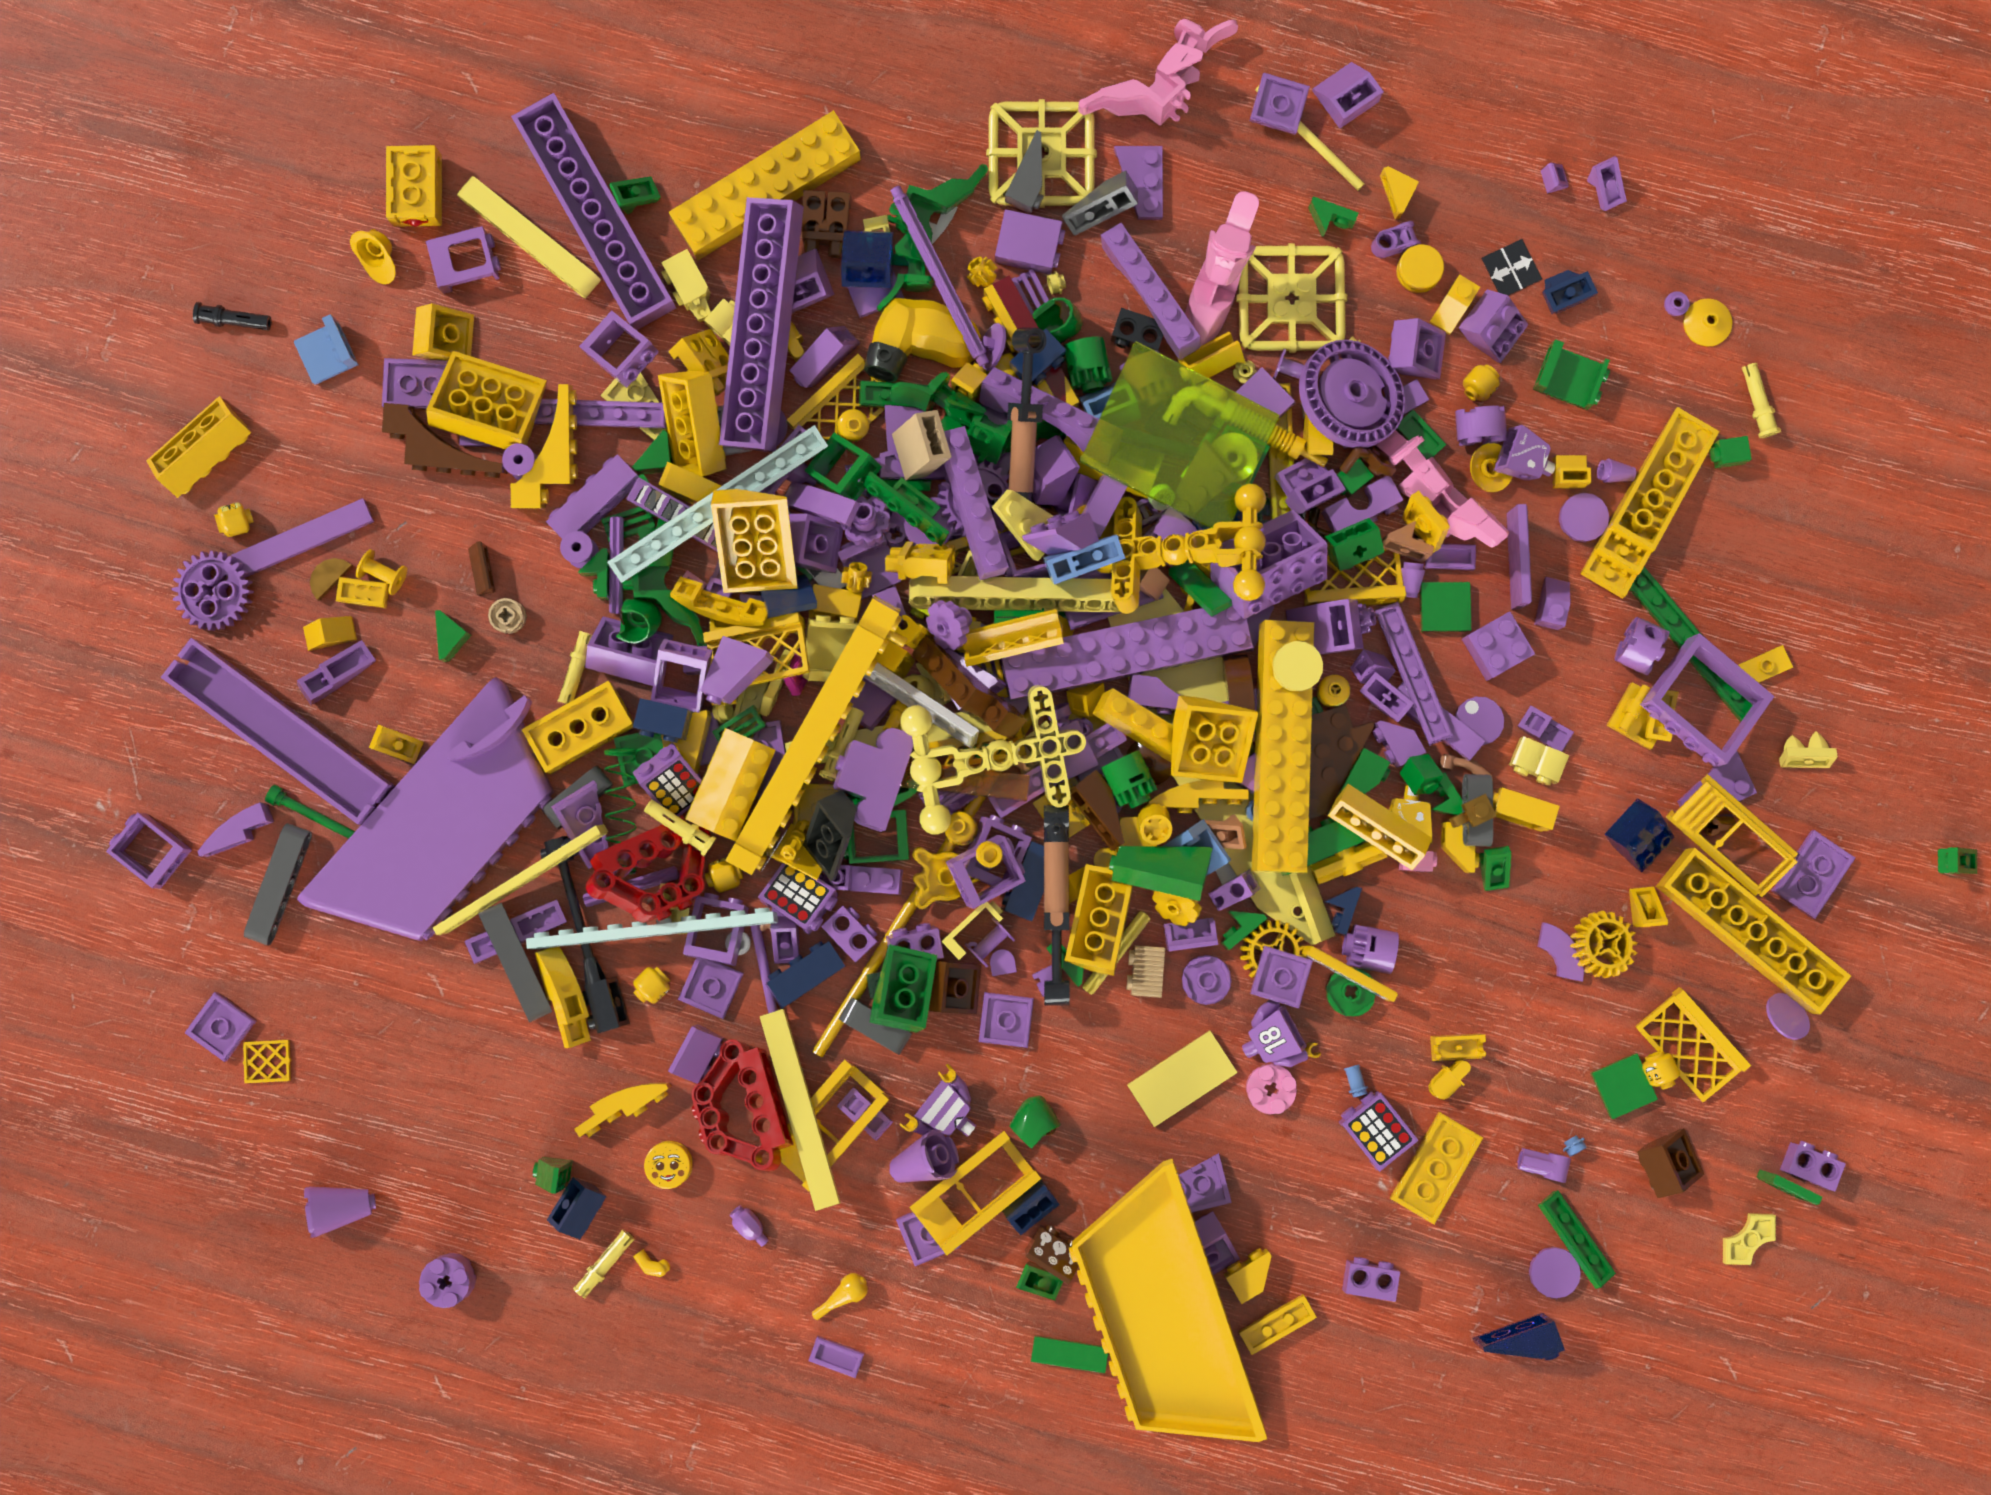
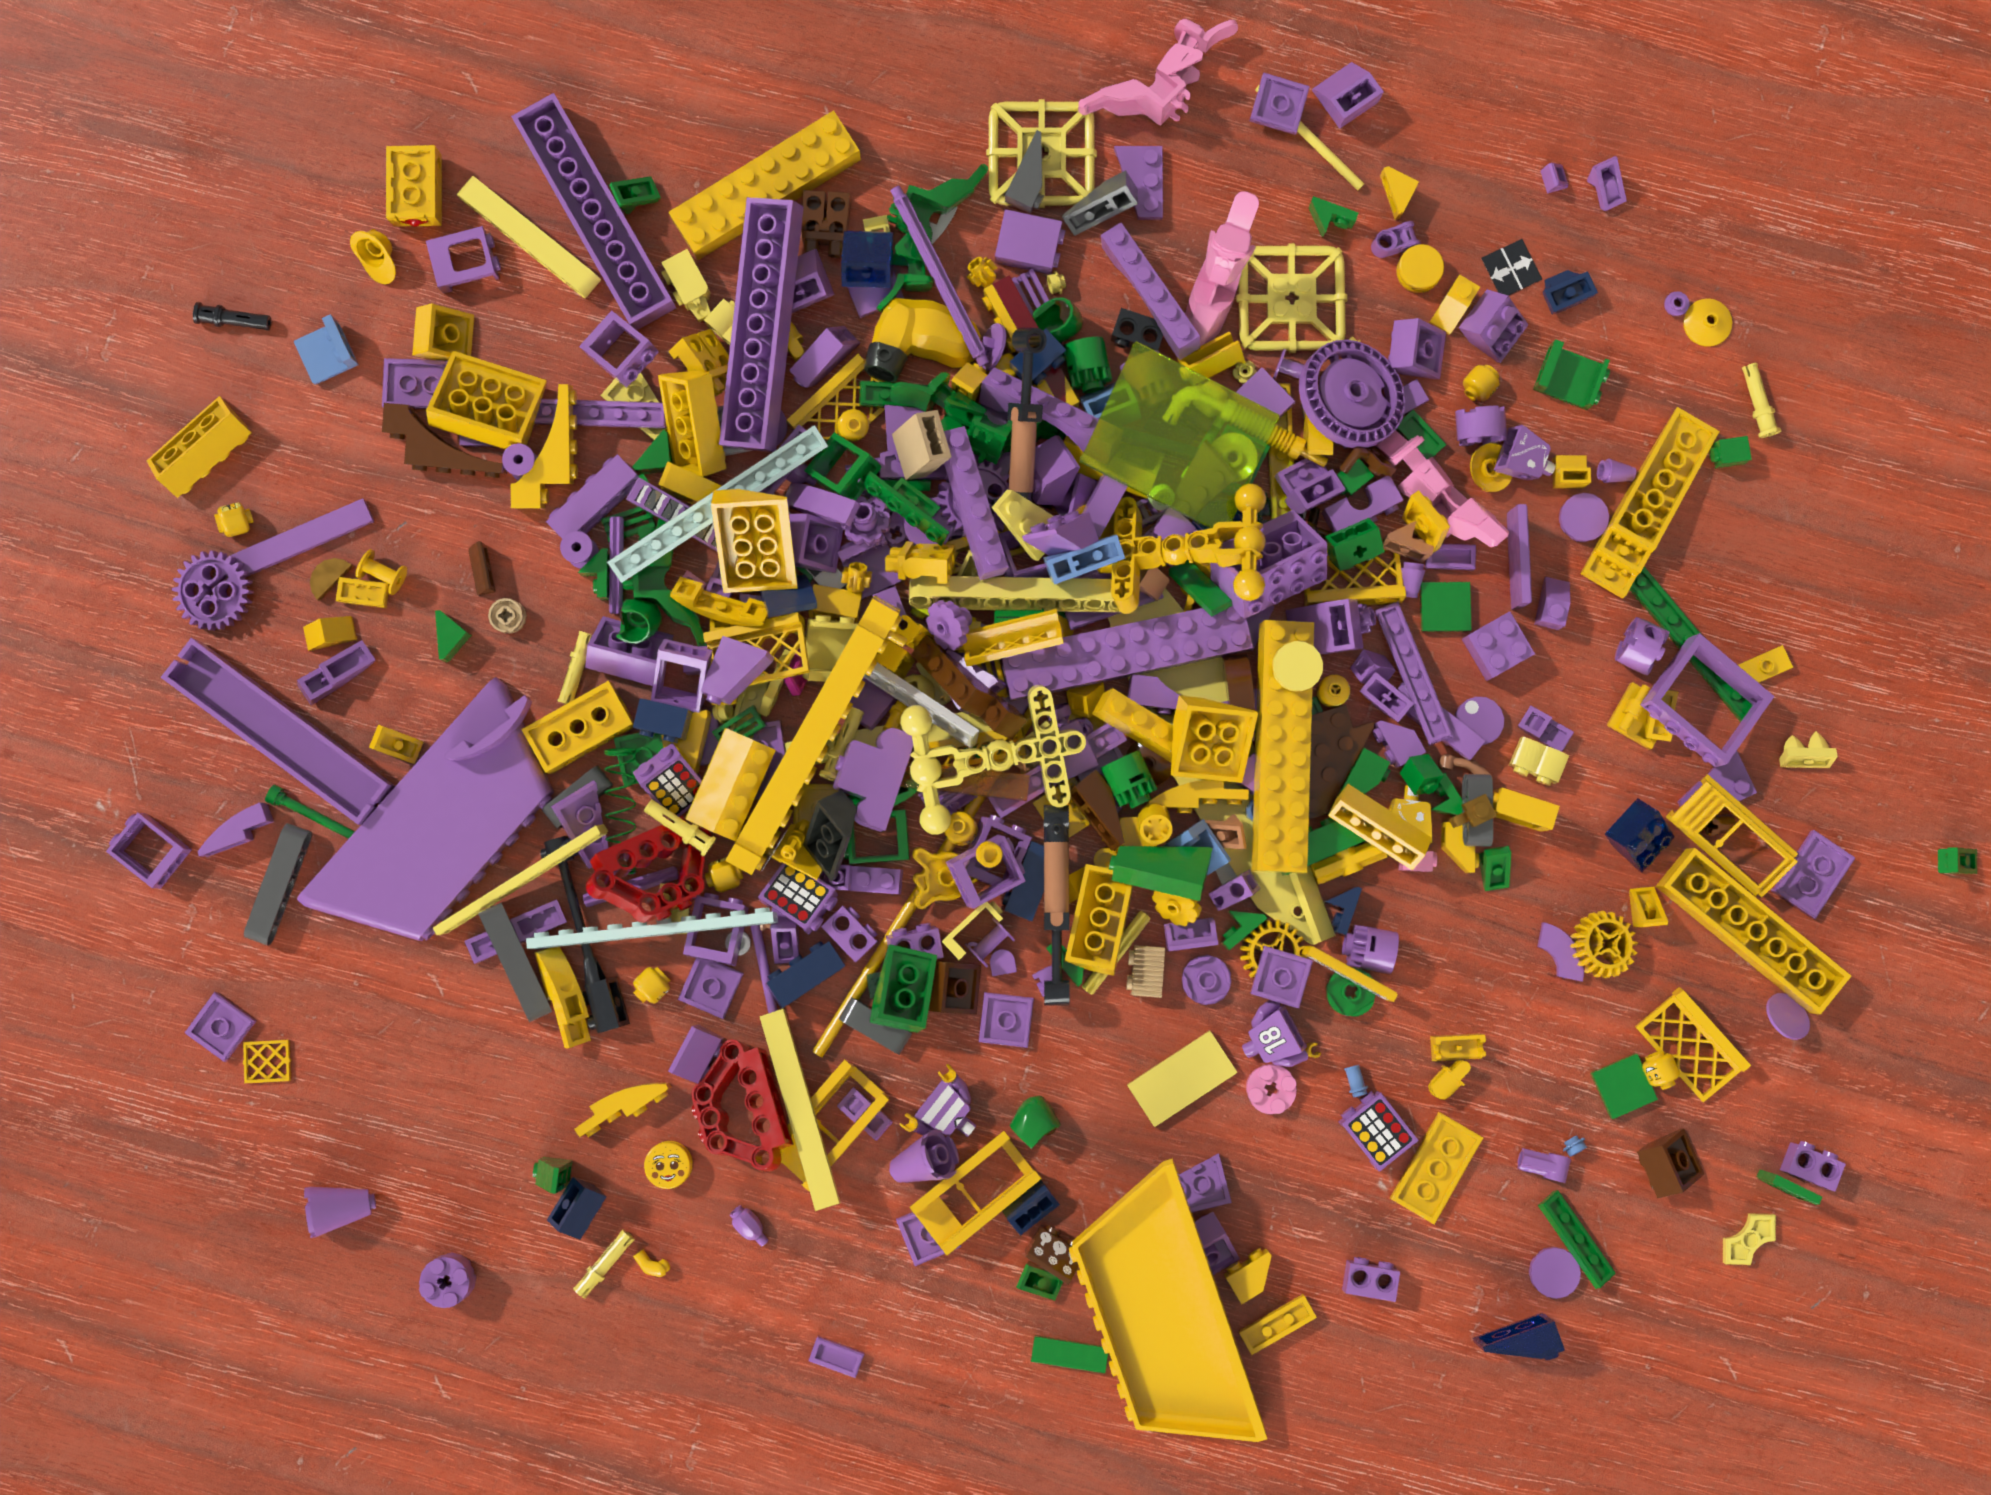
(852, 1289): yellow piece -> none

